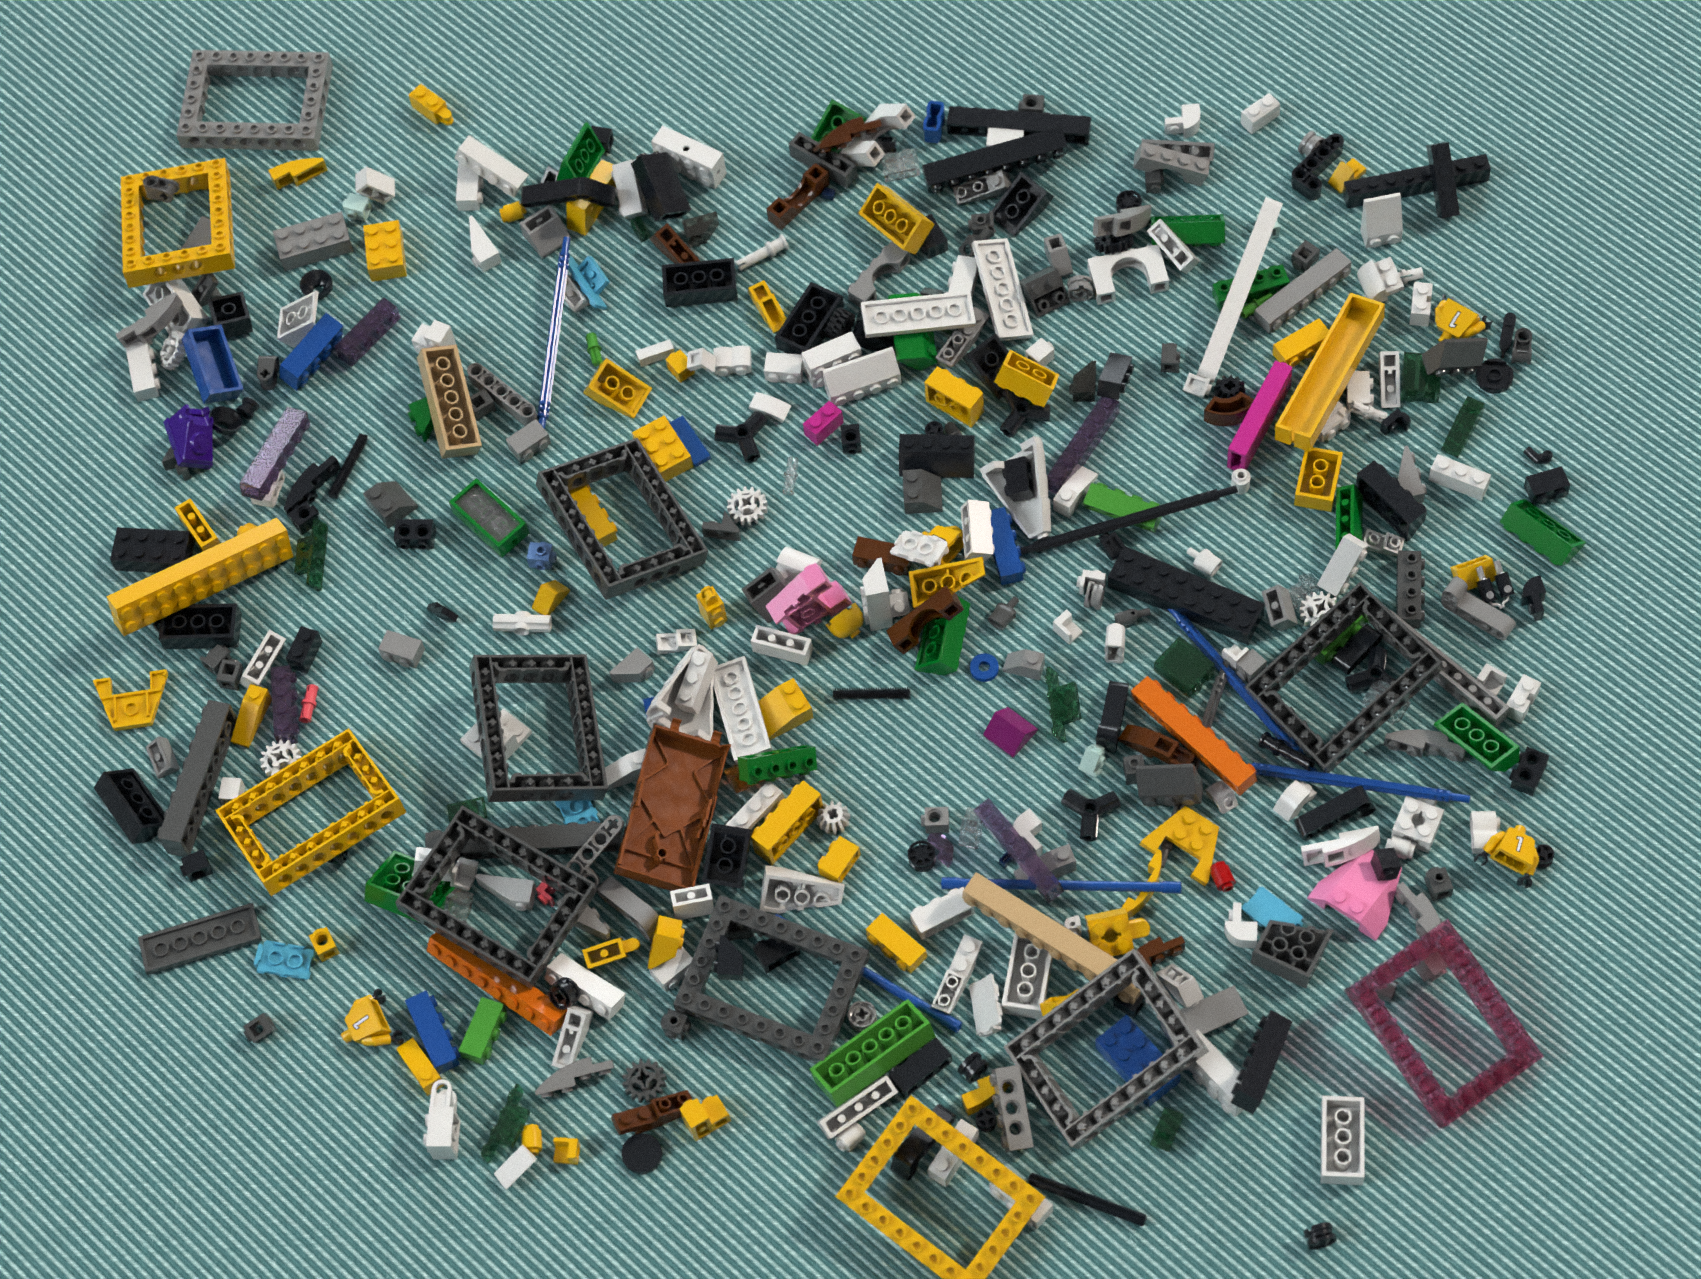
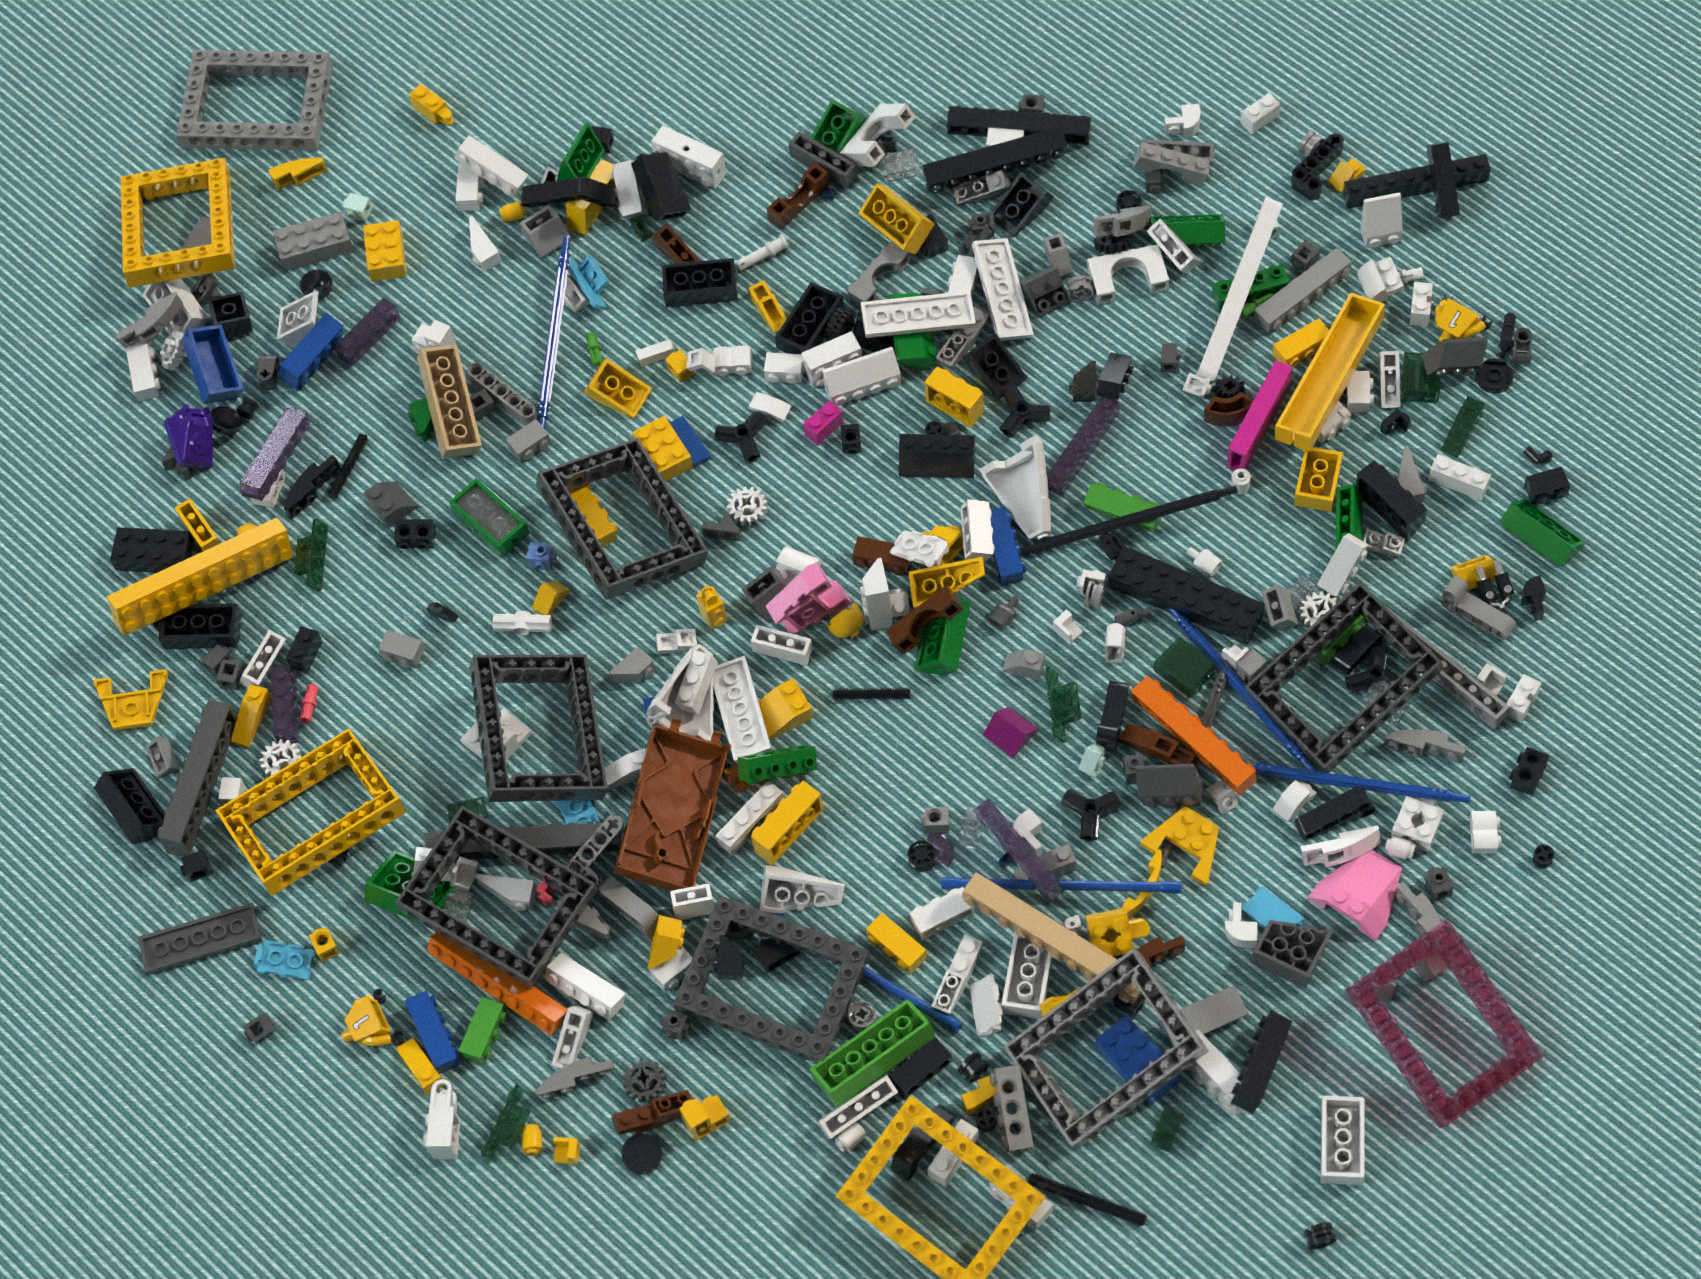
(160, 188): dark grey piece -> none
(303, 524): black brick -> none
(375, 185): white brick -> none
(515, 1166): white slope -> none
(562, 994): black wheel -> none
(609, 952): yellow brick -> none
(700, 228): clear smoke slope -> none
(727, 856): black slope -> none
(790, 475): clear pin -> none
(836, 823): white gear -> none
(839, 860): yellow brick -> none
(845, 133): reddish brown slope -> none
(921, 492): dark grey slope -> none
(934, 122): blue brick -> none
(984, 659): blue piece -> none
(1018, 479): black brick -> none
(1026, 378): yellow brick -> none
(1041, 352): white brick -> none
(1073, 491): white slope -> none
(1181, 985): white slope -> none
(1222, 876): red brick -> none
(1279, 748): black pin -> none
(1367, 411): white pin -> none
(1385, 864): black brick -> none
(1409, 587): dark grey brick -> none
(1479, 738): green slope -> none
(1514, 851): yellow torso -> none

